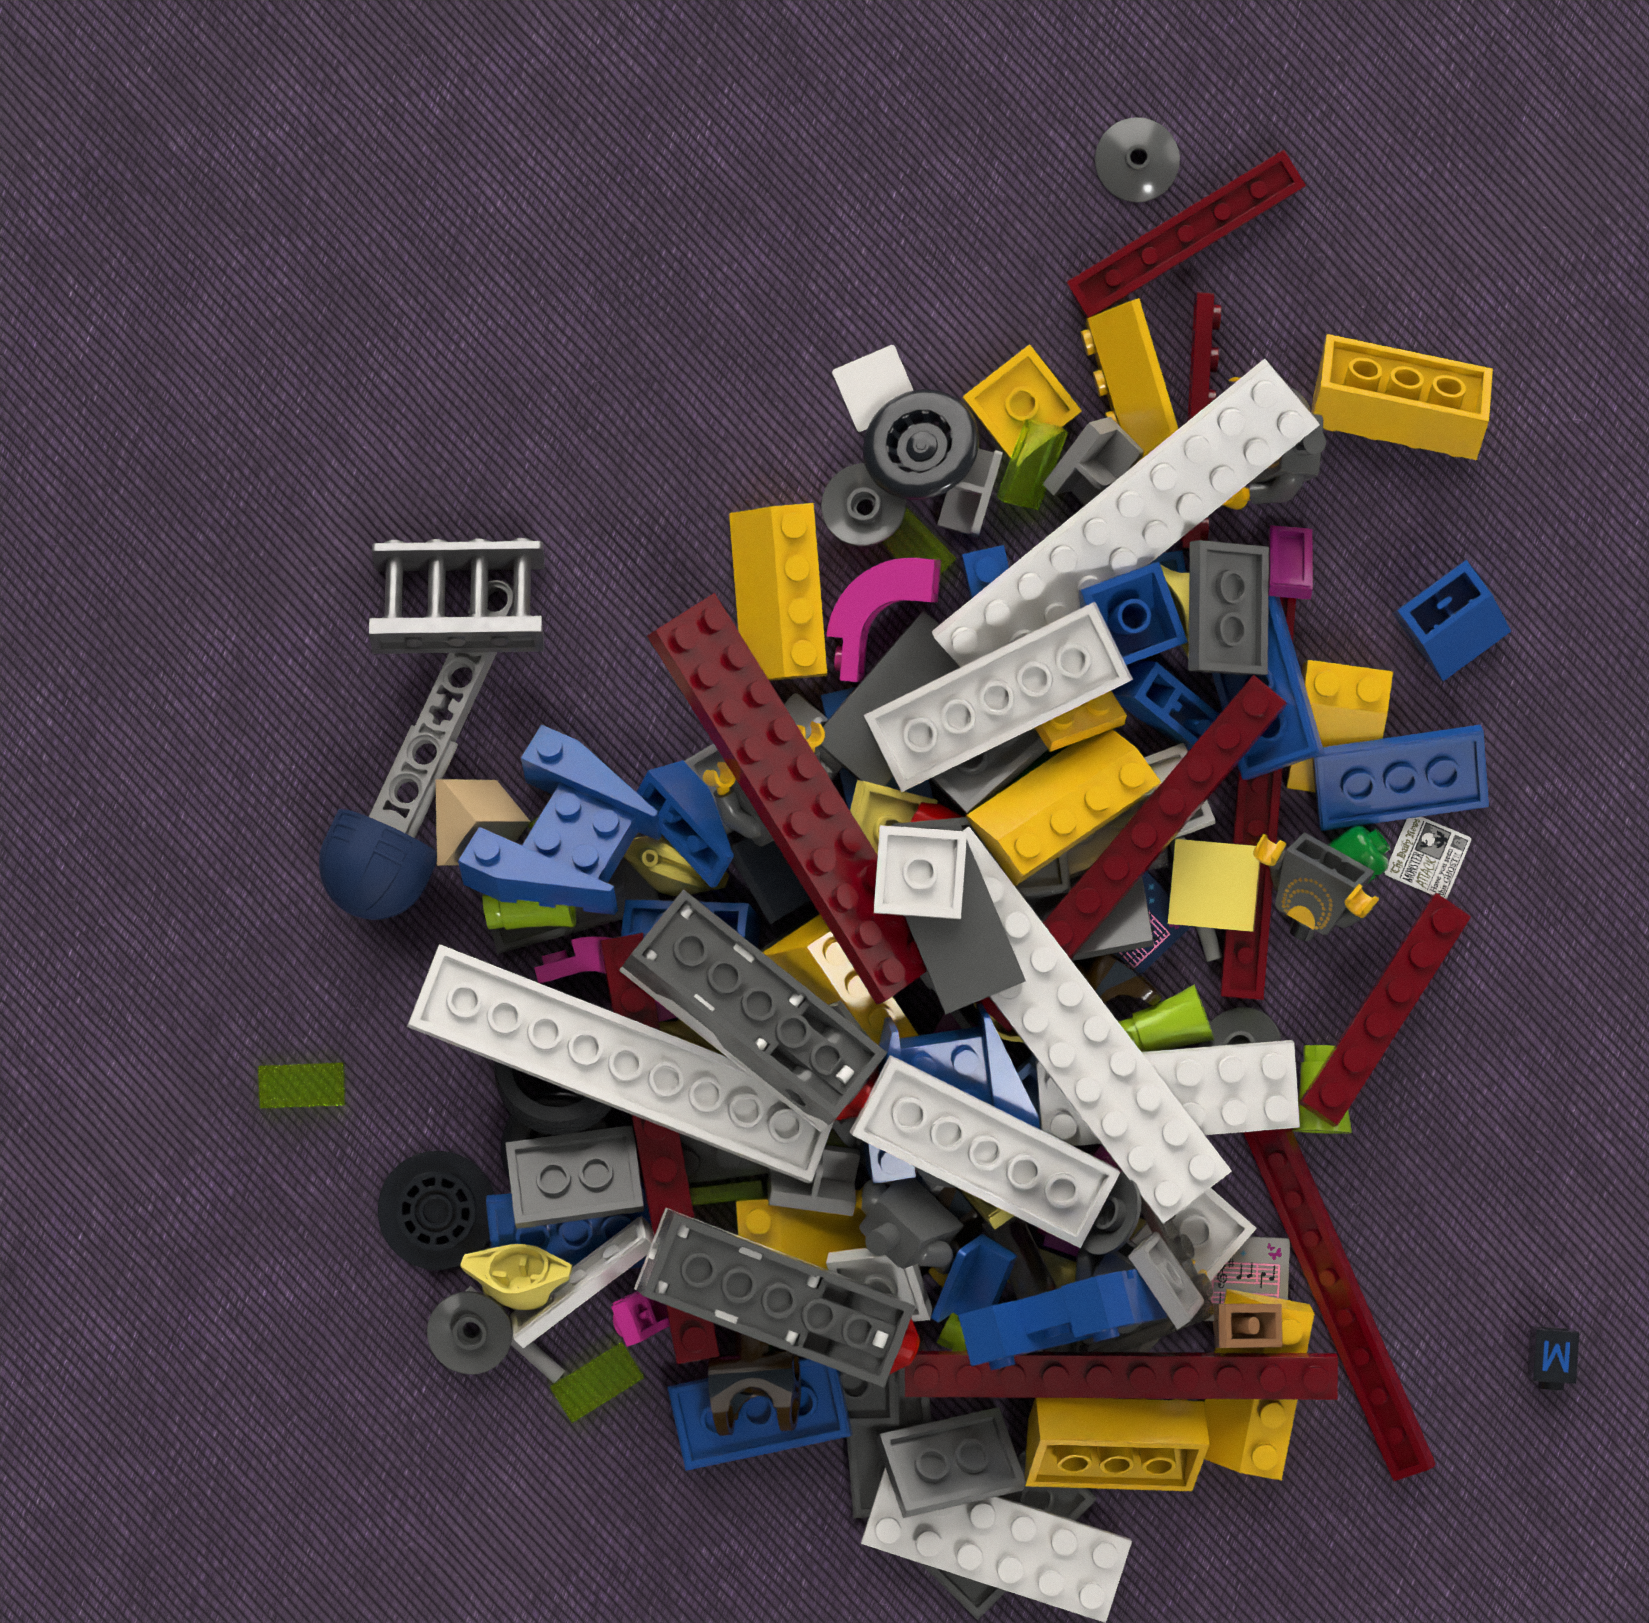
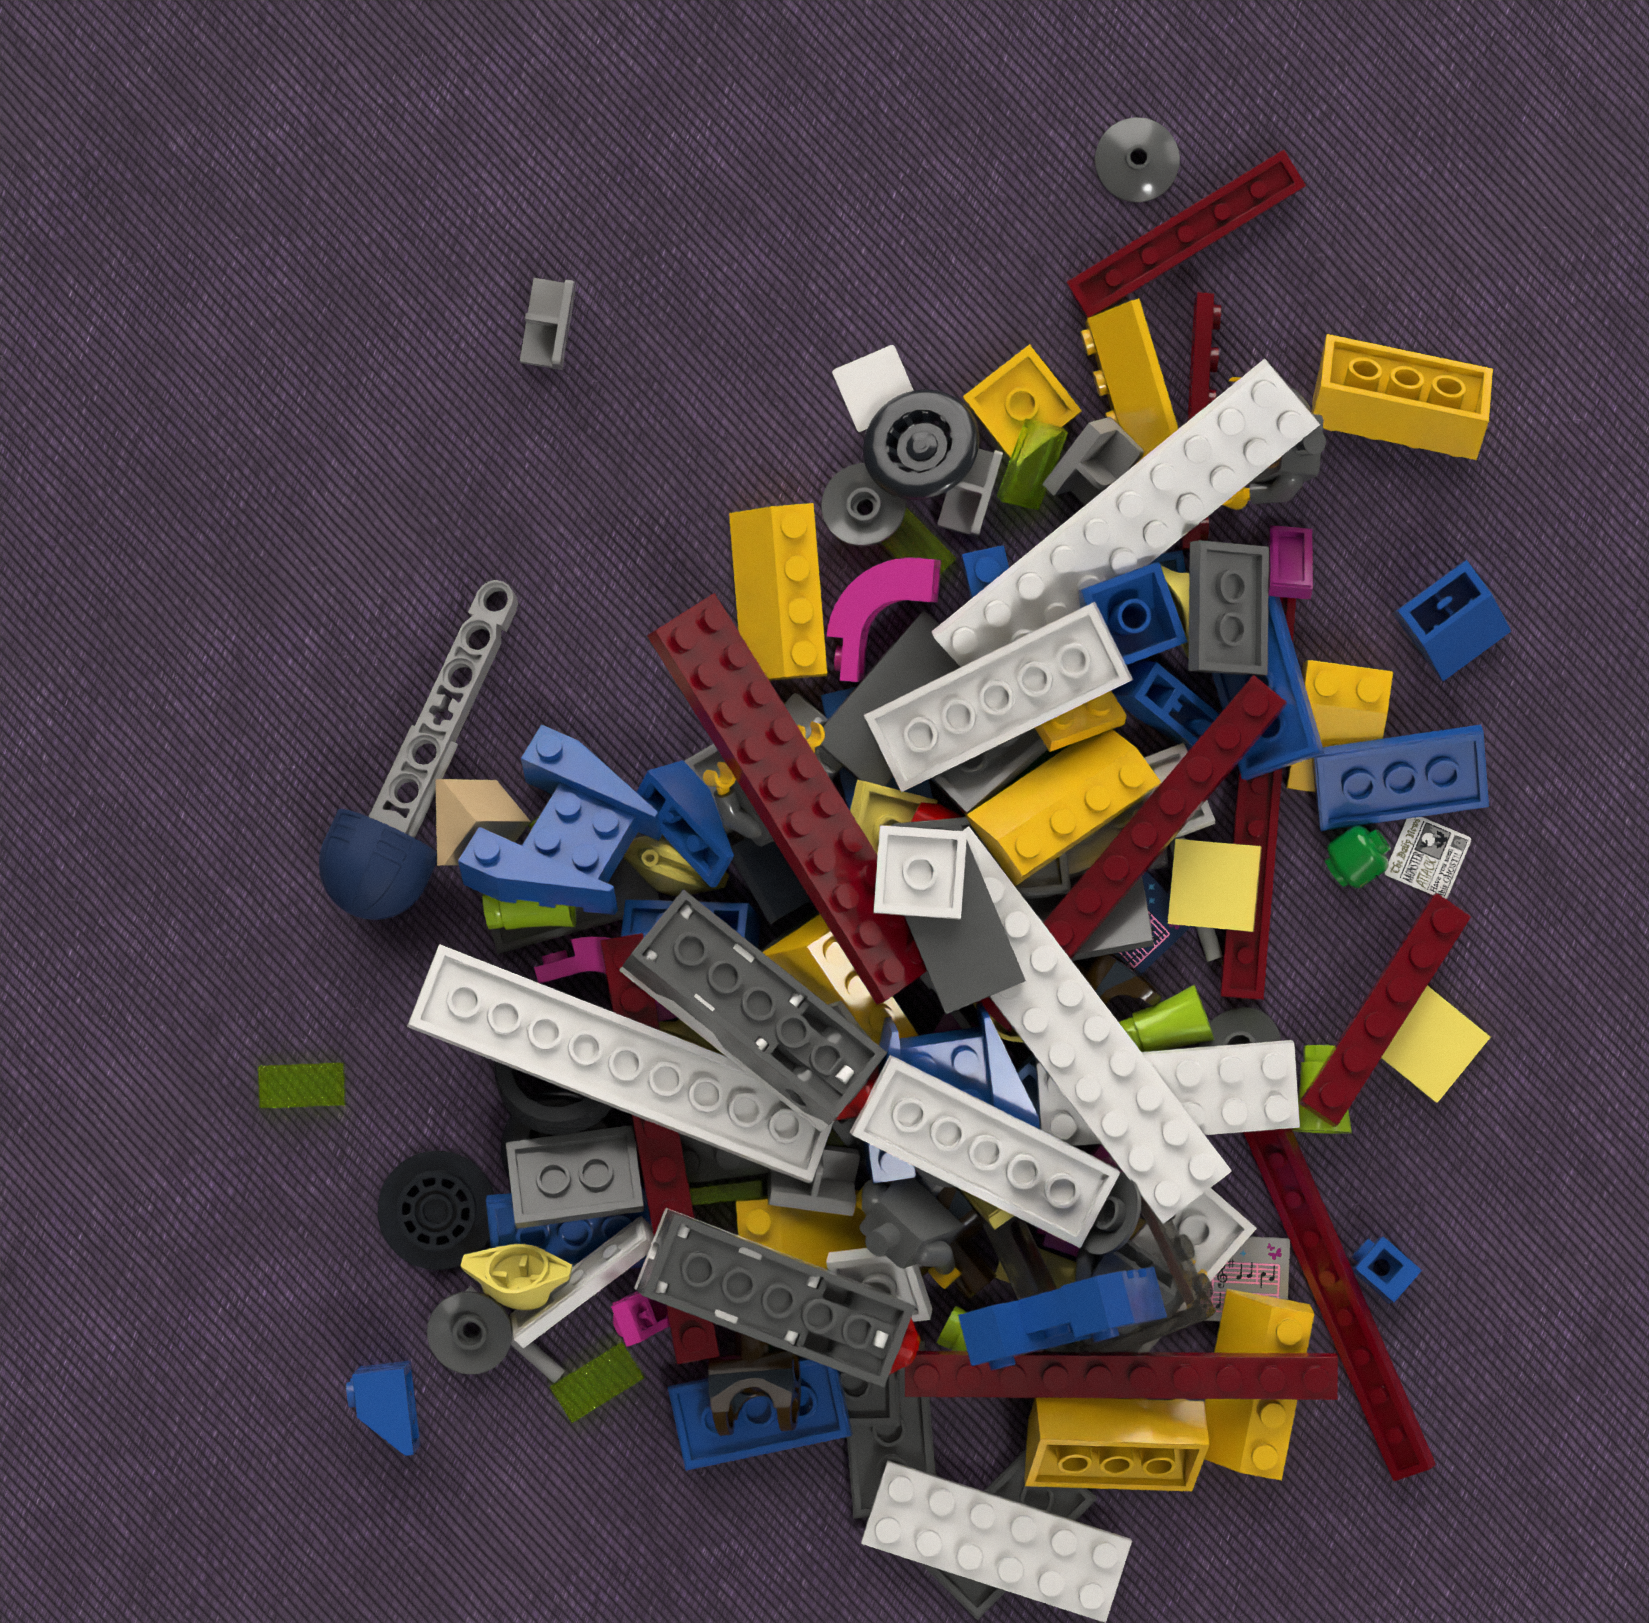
(387, 1403): none -> blue slope
(457, 634): flat silver fence -> none
(548, 323): none -> light grey panel
(951, 1462): dark grey plate -> none
(975, 1278): blue panel -> none
(1166, 1279): light grey tile -> none
(1247, 1325): medium nougat slope -> none
(1316, 885): dark grey torso -> none
(1400, 1268): none -> blue brick
(1434, 1045): none -> light yellow tile
(1553, 1356): black brick -> none

